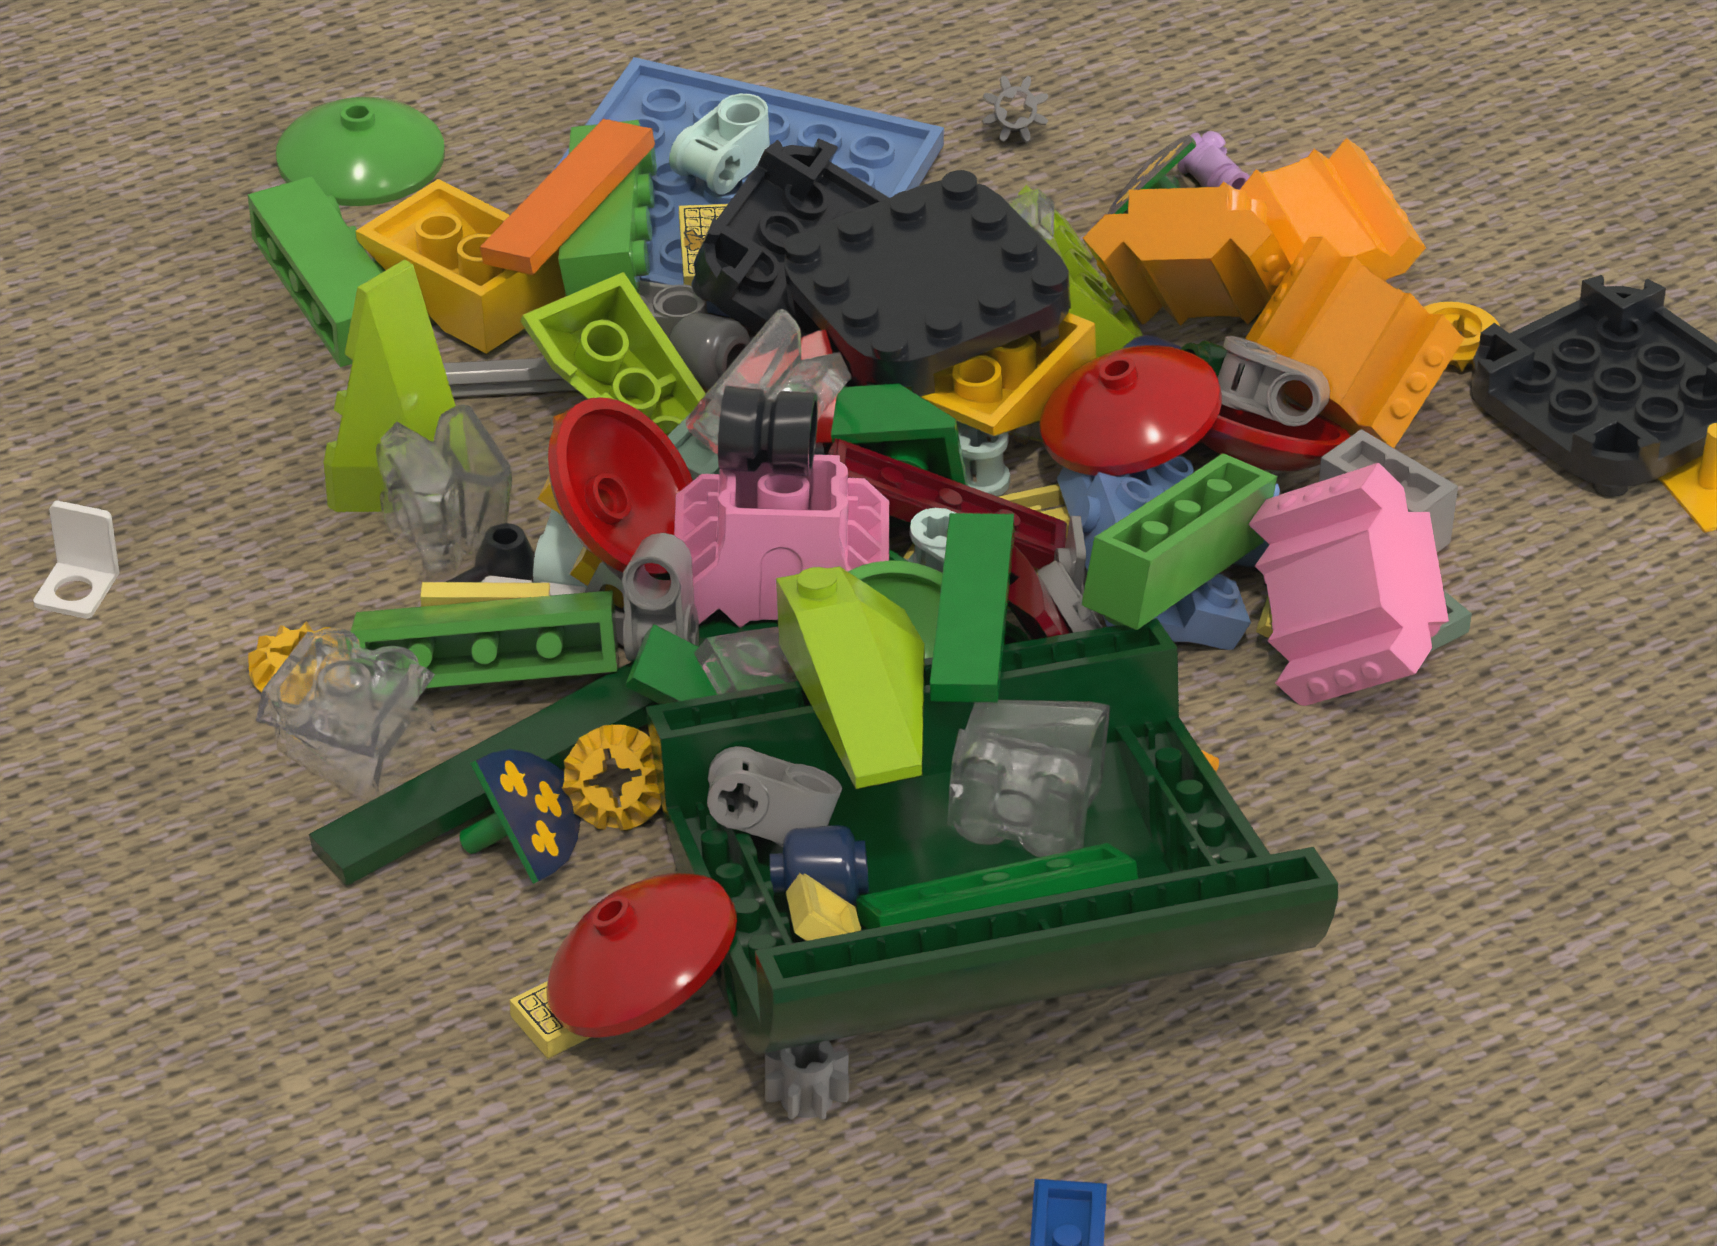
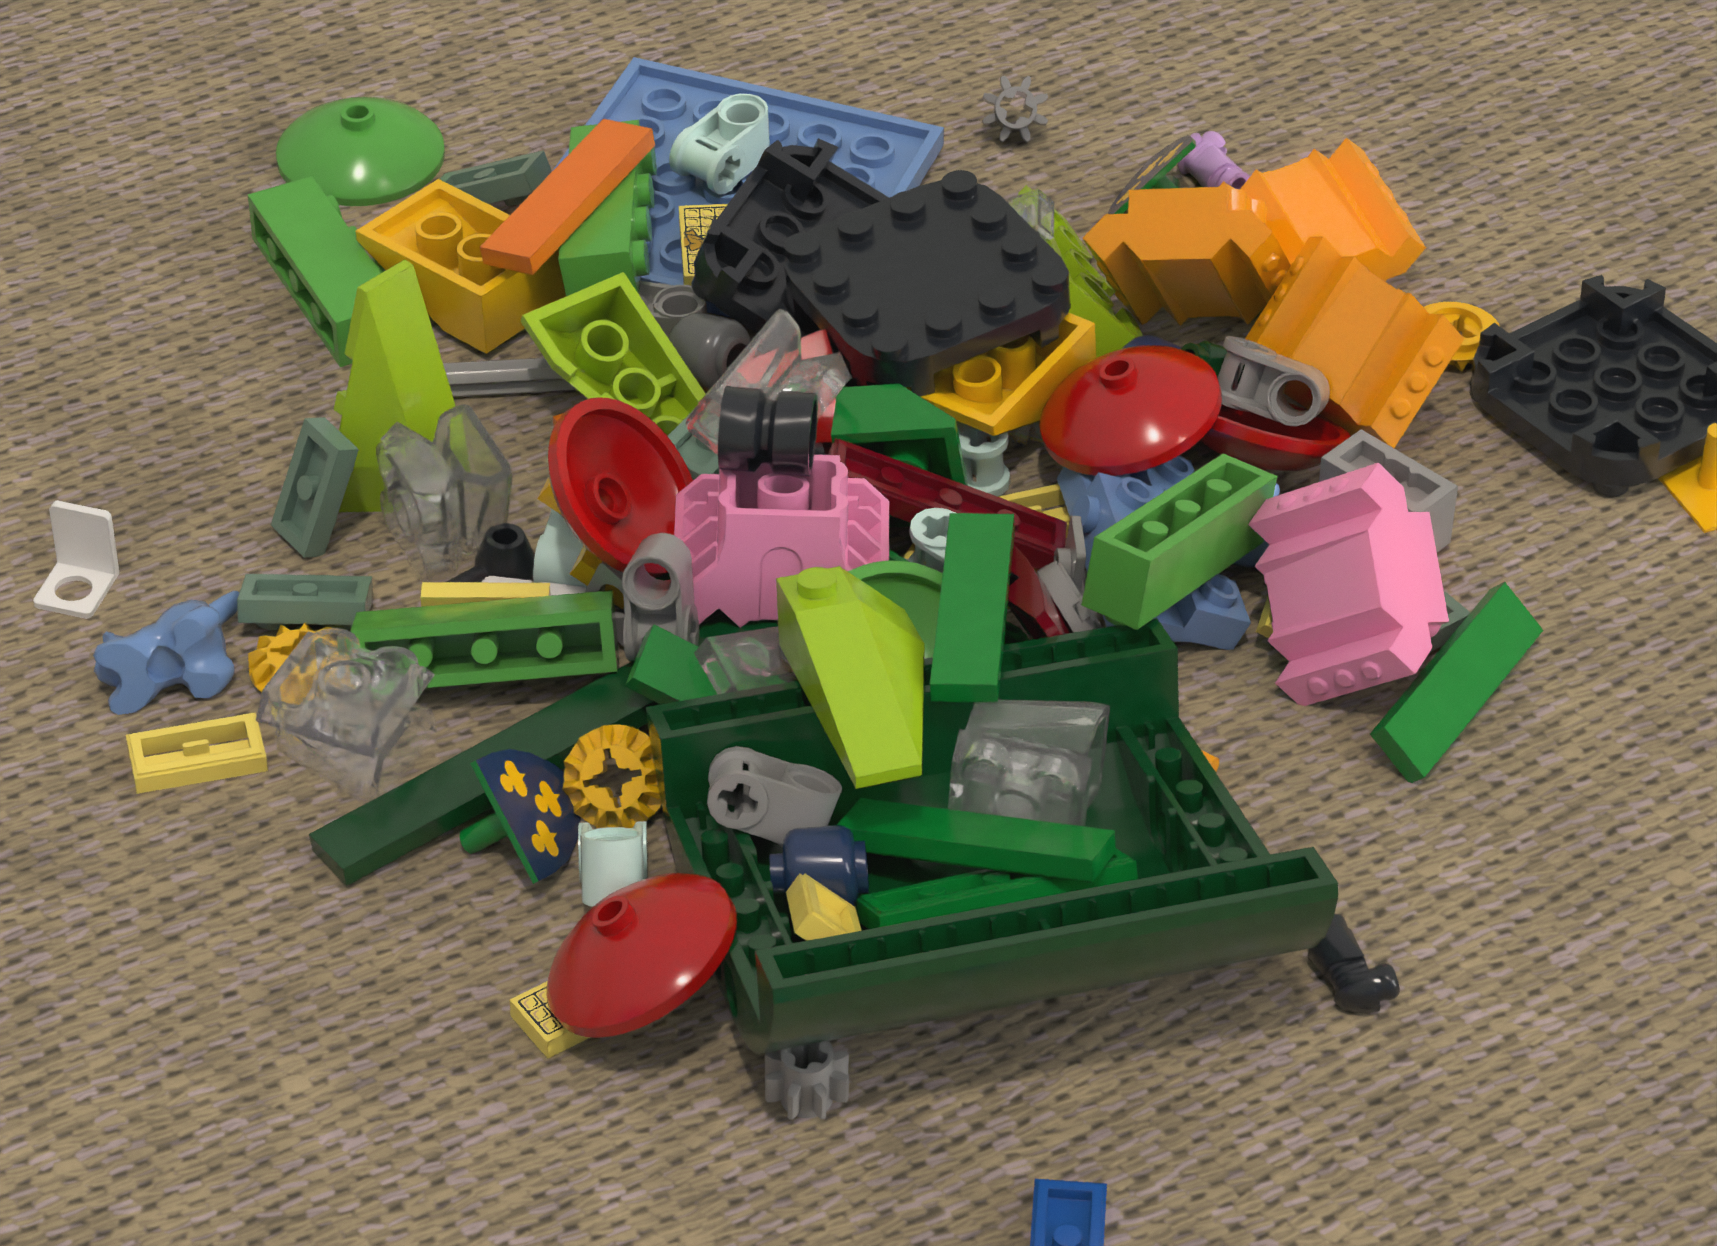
(176, 649): none -> medium blue animal
(198, 760): none -> light yellow tile
(298, 599): none -> sand green plate
(314, 487): none -> sand green plate
(503, 179): none -> sand green plate
(610, 859): none -> light aqua piece
(981, 840): none -> green tile
(1346, 969): none -> black arm
(1456, 683): none -> green tile

